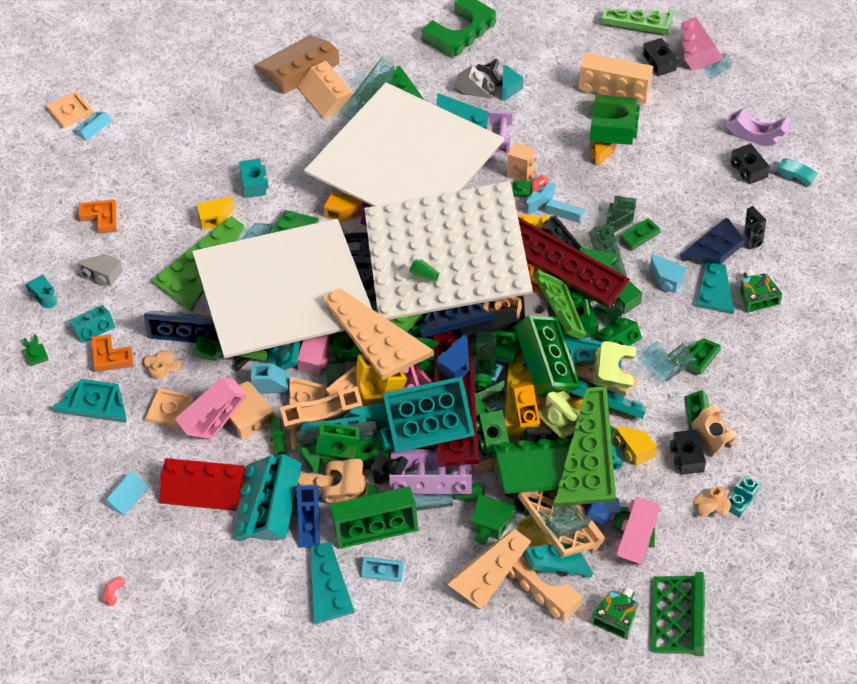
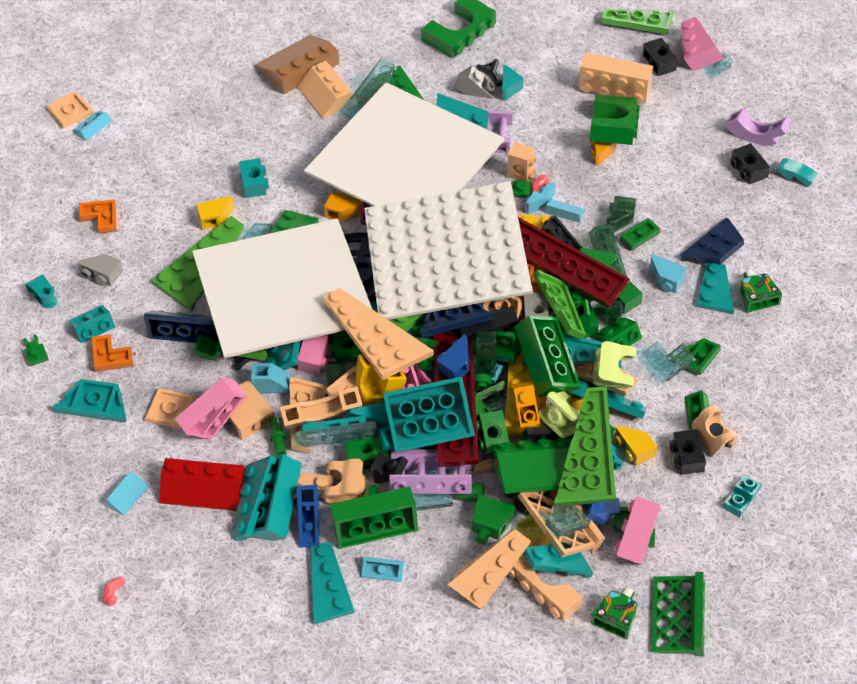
(161, 364): light nougat plate -> none
(312, 459): green slope -> none
(337, 440): green brick -> none
(423, 270): green cone -> none
(713, 500): light nougat plate -> none
(754, 228): black bracket -> none

